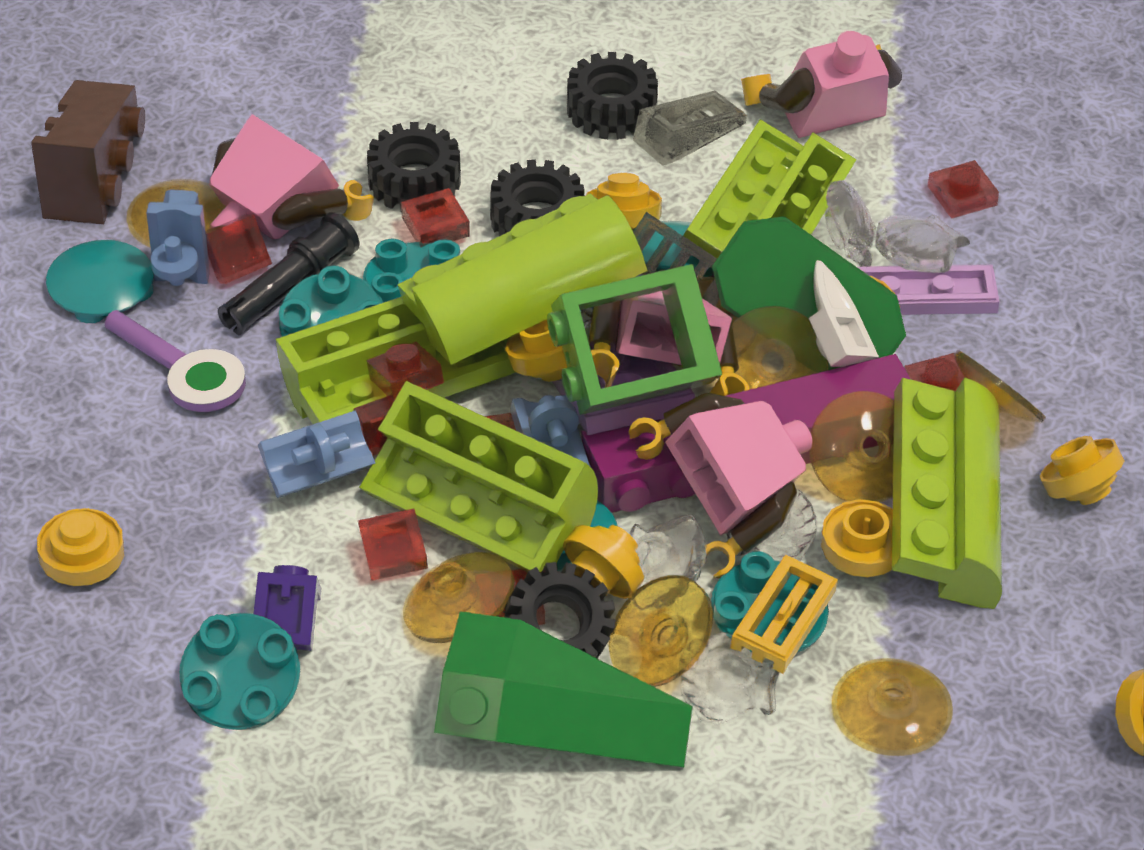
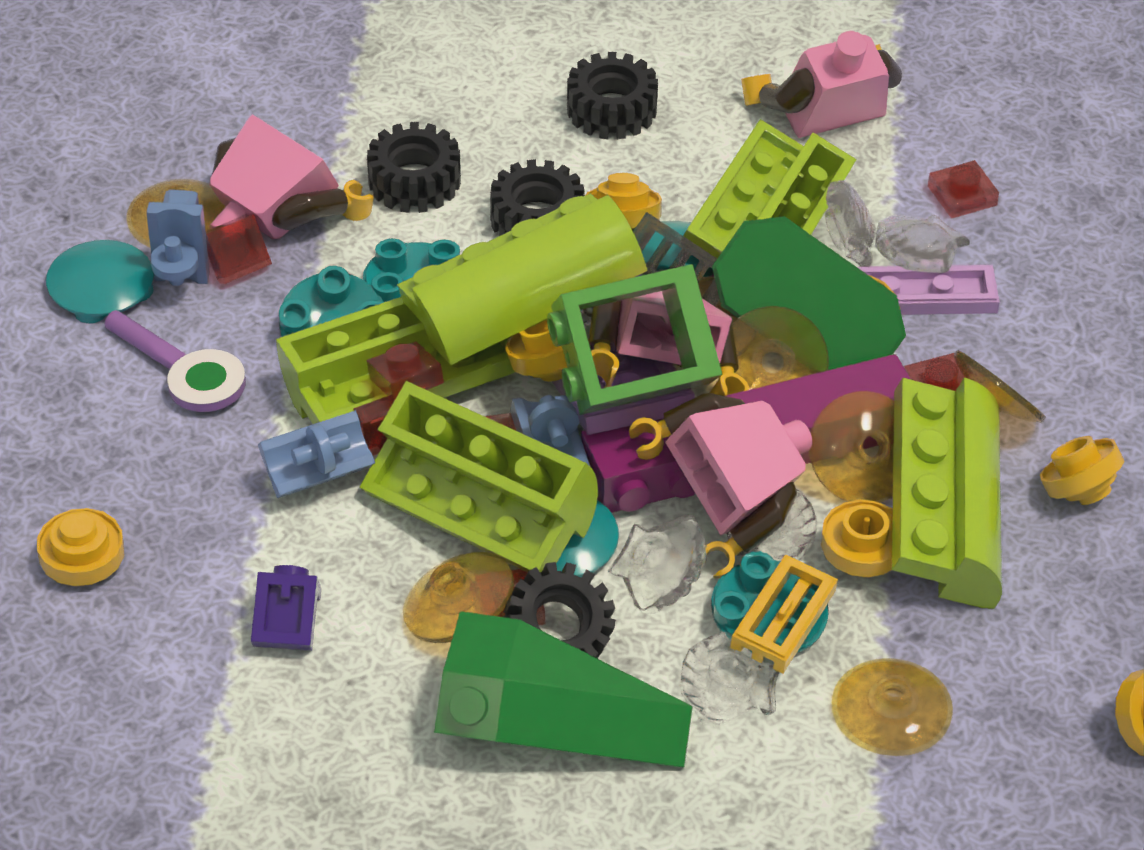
(87, 151): reddish brown wedge -> none
(239, 671): teal dish -> none
(303, 259): black pin -> none
(392, 544): clear red plate -> none
(435, 218): clear red plate -> none
(608, 555): yellow plate -> none
(662, 630): clear yellow dish -> none
(671, 134): clear smoke slope -> none
(837, 323): white plate -> none

